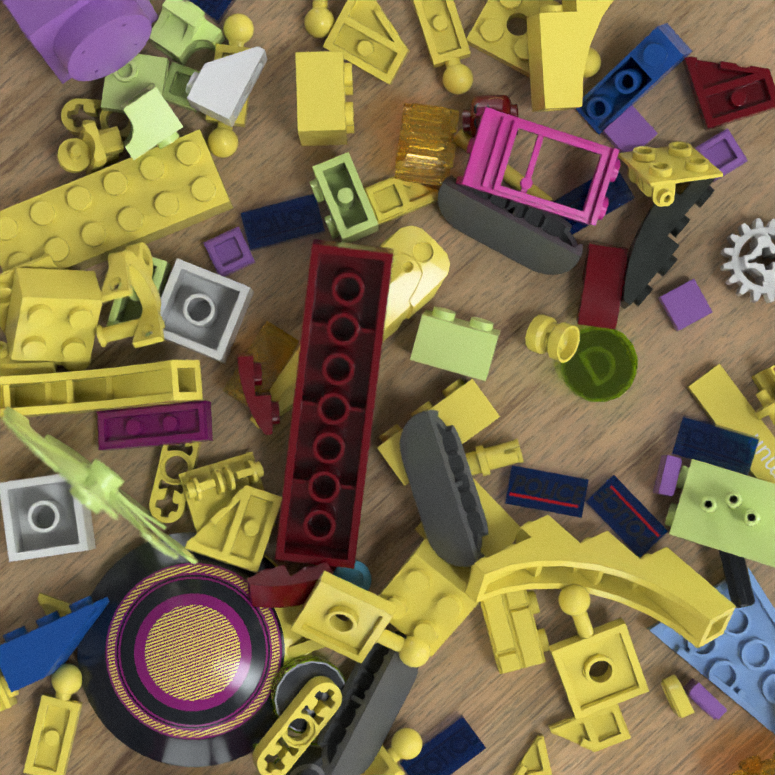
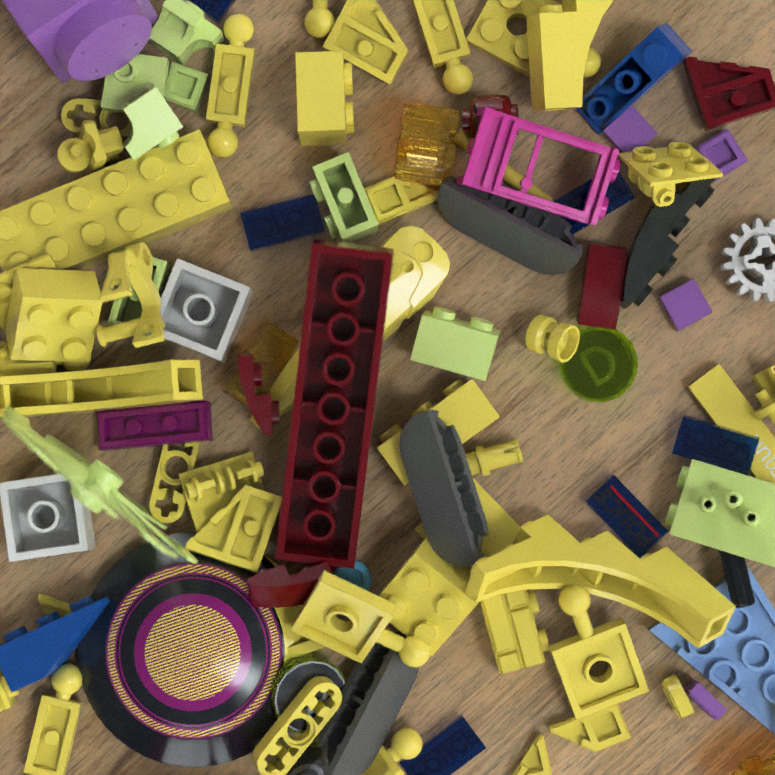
(226, 84): white slope -> none
(229, 252): medium lavender tile -> none
(546, 491): clear blue tile -> none
(667, 475): medium lavender tile -> none

